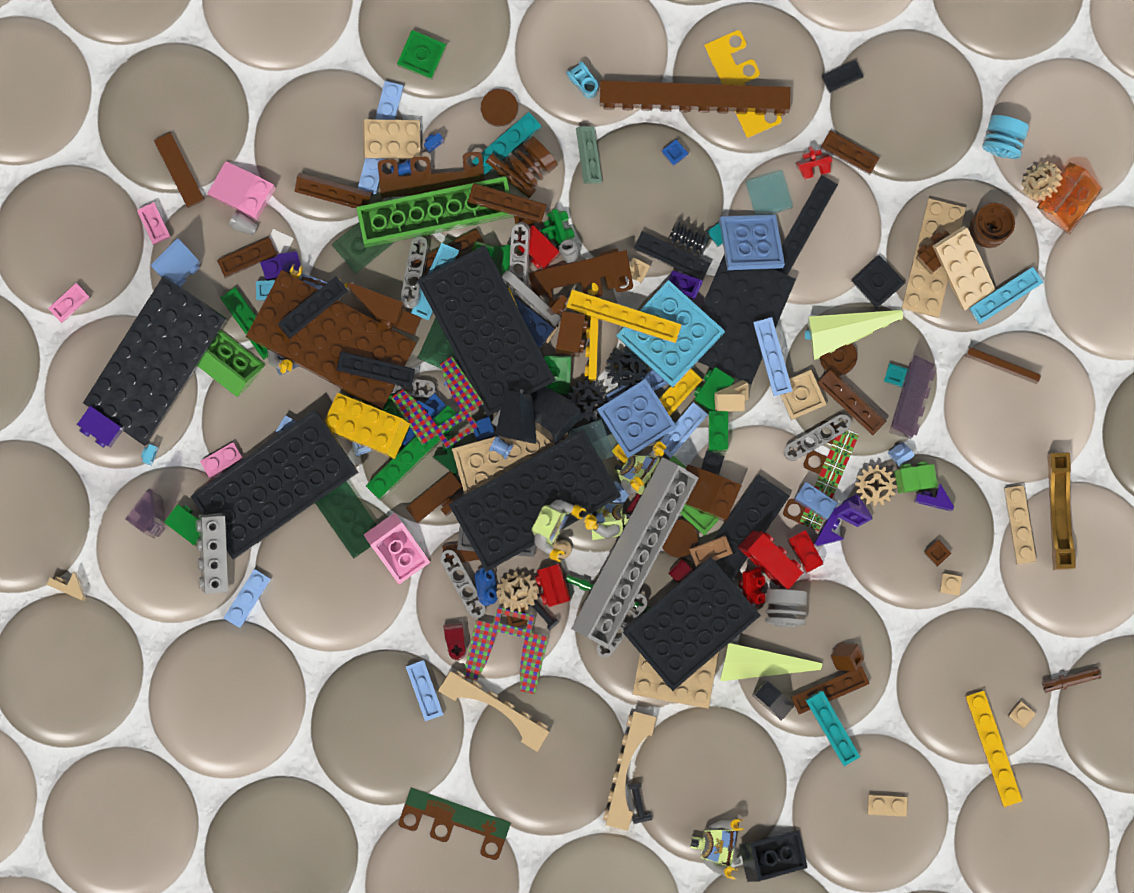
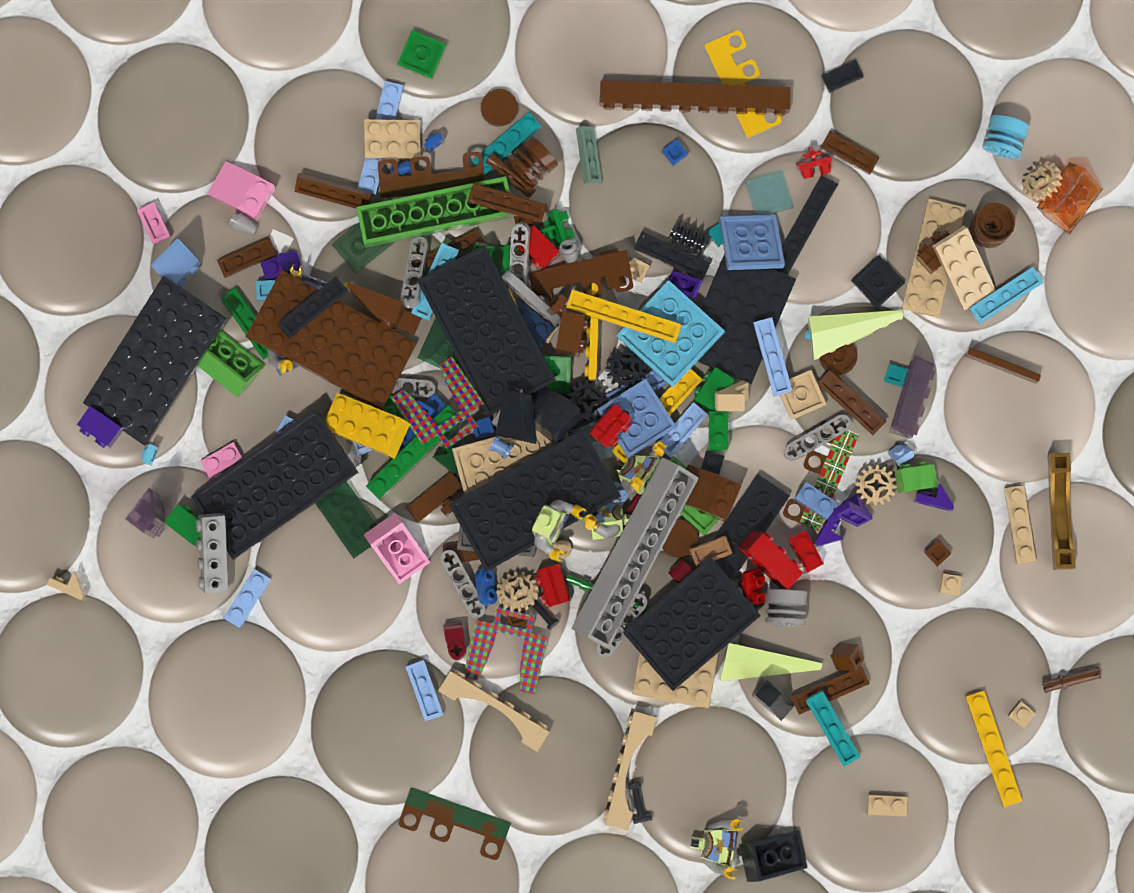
(69, 303): bright pink plate -> none
(179, 170): reddish brown tile -> none
(375, 369): black tile -> none
(580, 77): medium azure piece -> none
(610, 426): none -> red brick

